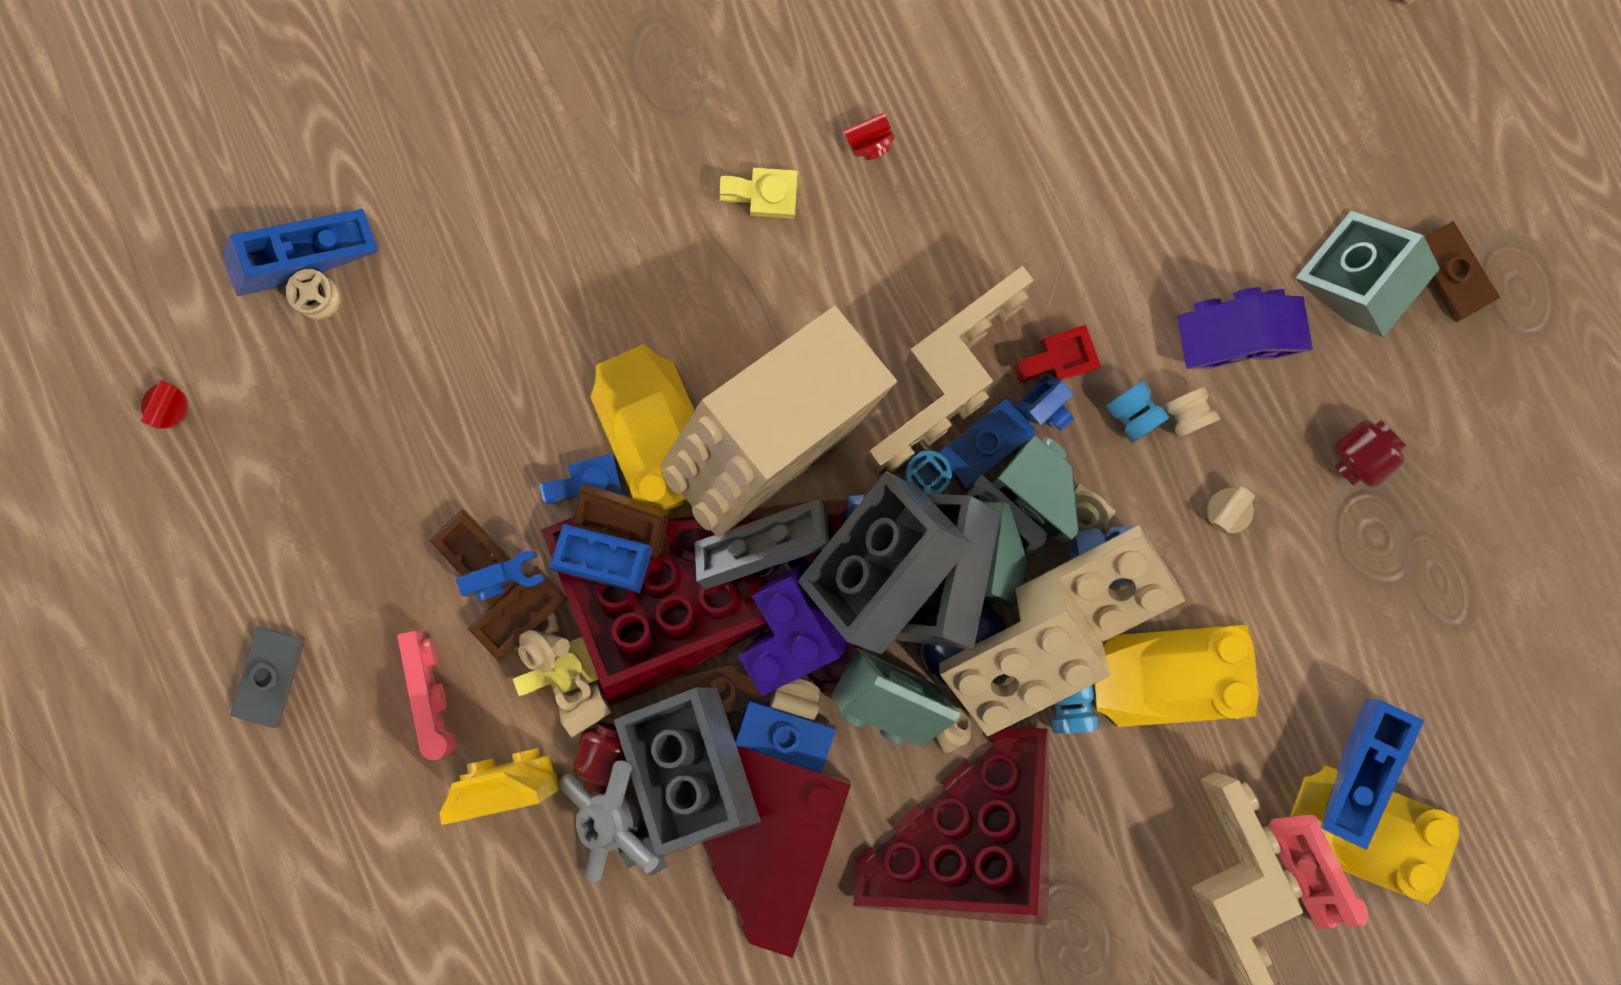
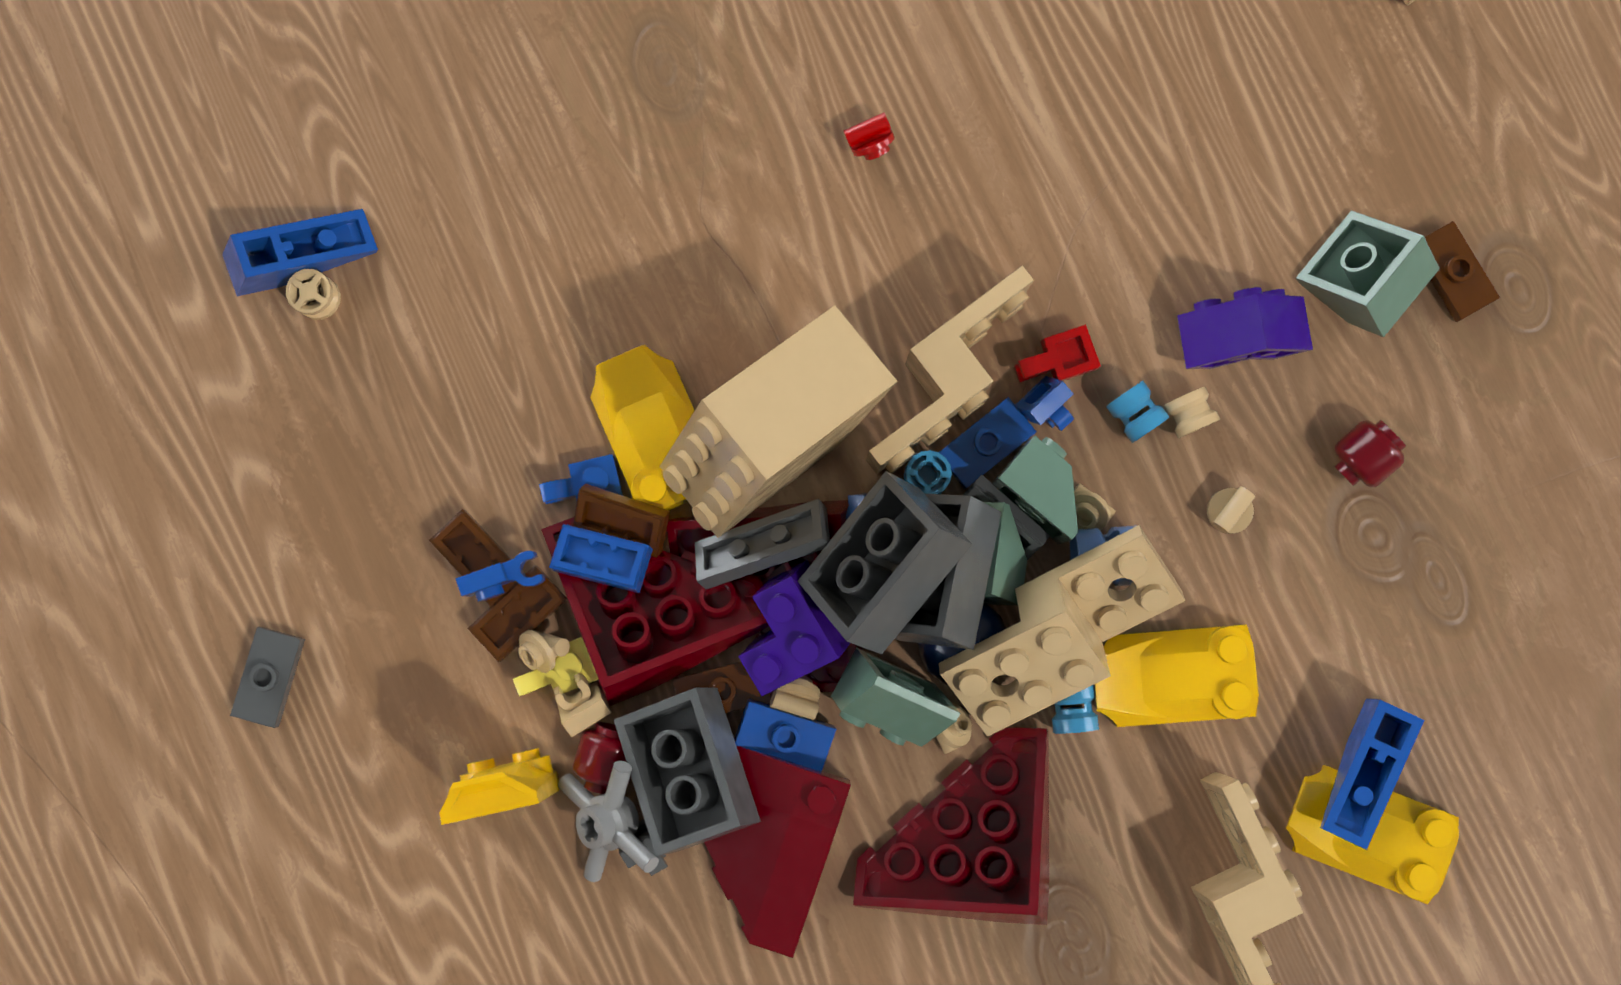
(164, 406): red plate -> none
(425, 695): coral plate -> none
(769, 192): light yellow plate -> none
(1318, 873): coral plate -> none

